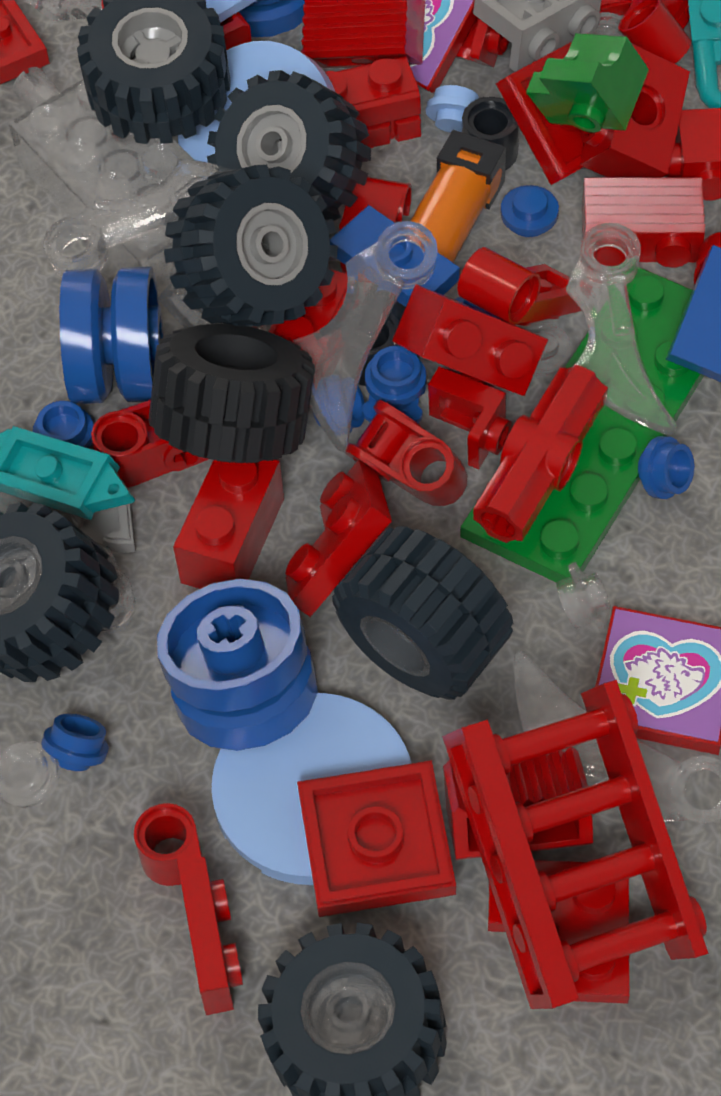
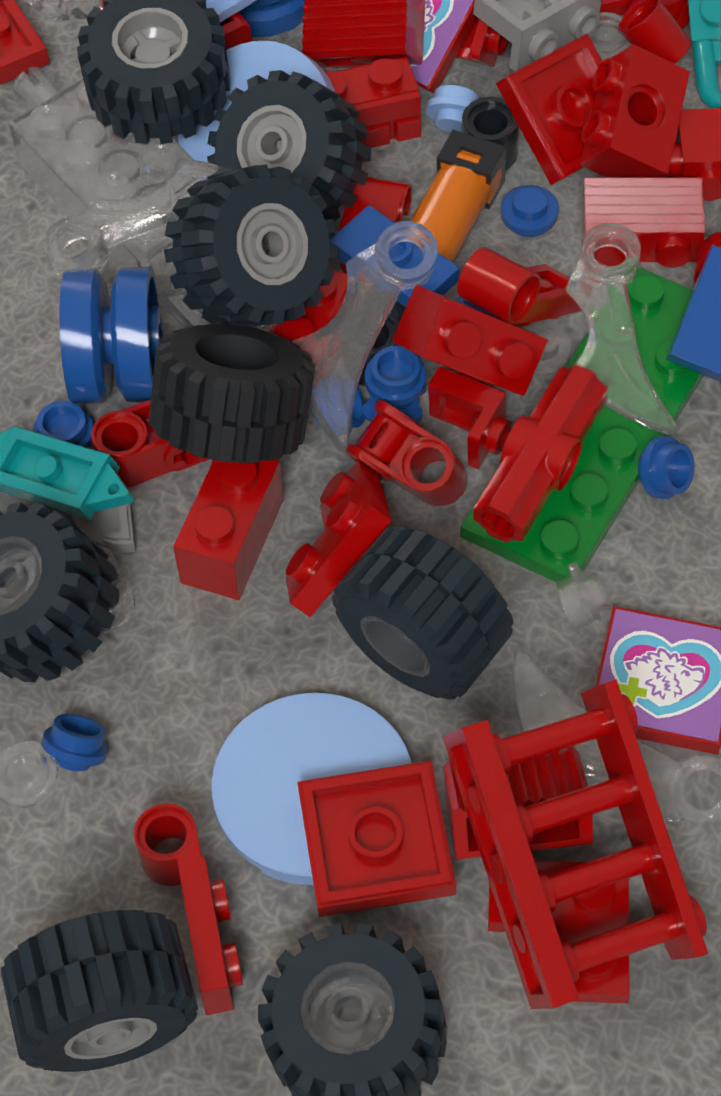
(98, 990): none -> black wheel
(237, 664): blue wheel -> none
(591, 84): green brick -> none

